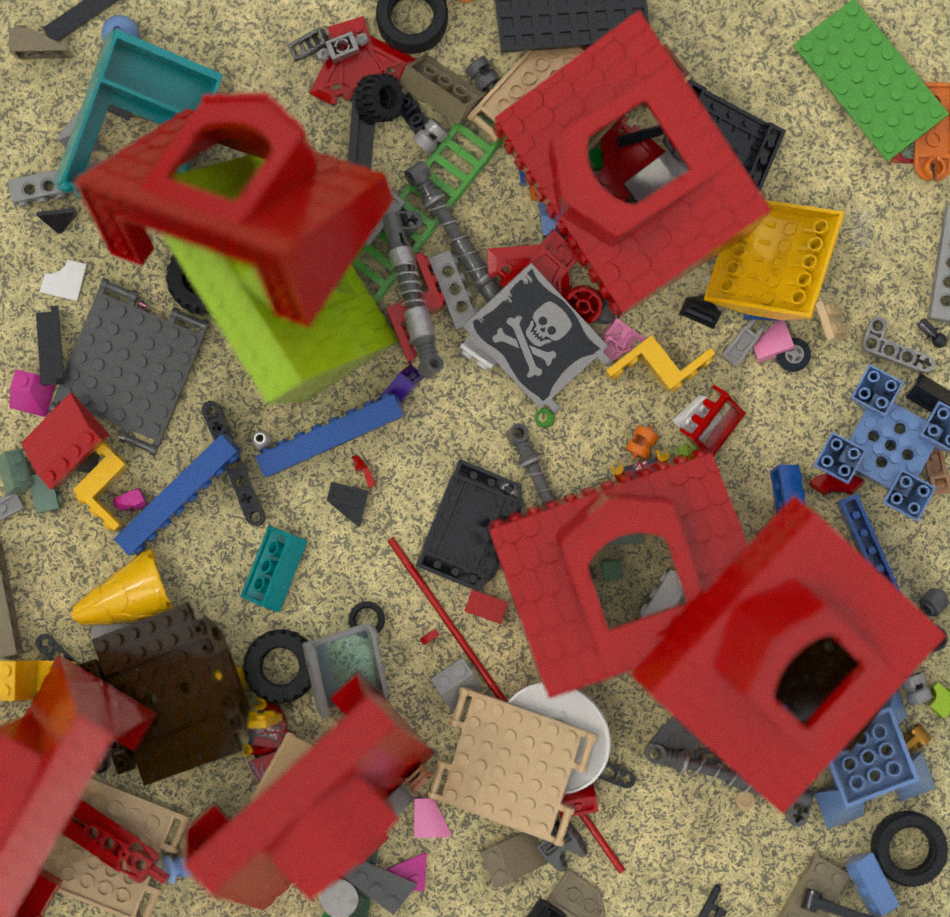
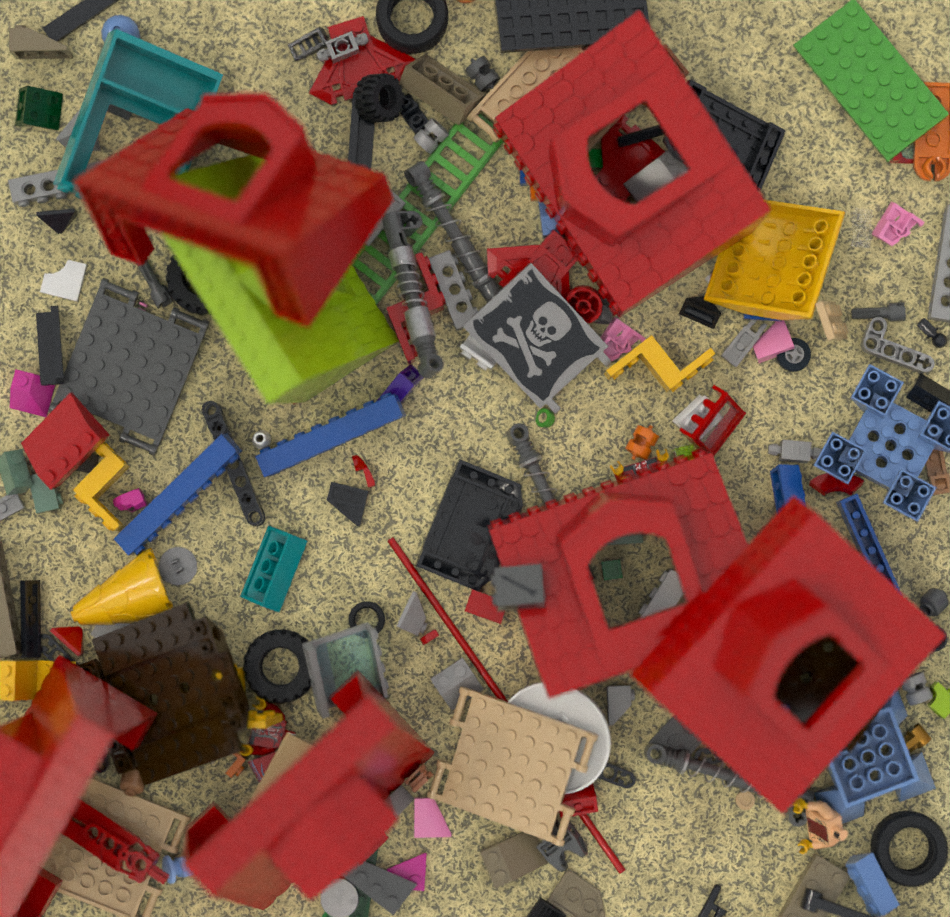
(30, 618): none -> black panel
(38, 108): none -> dark green bracket
(71, 637): none -> red slope
(131, 783): none -> medium nougat head
(159, 293): none -> dark grey piece
(178, 566): none -> flat silver piece
(236, 768): none -> orange bracket
(413, 616): none -> light grey slope
(518, 587): none -> dark grey brick
(618, 701): none -> light grey slope
(794, 451): none -> light grey piece
(823, 825): none -> light nougat torso
(892, 231): none -> bright pink slope
(893, 312): none -> dark grey piece

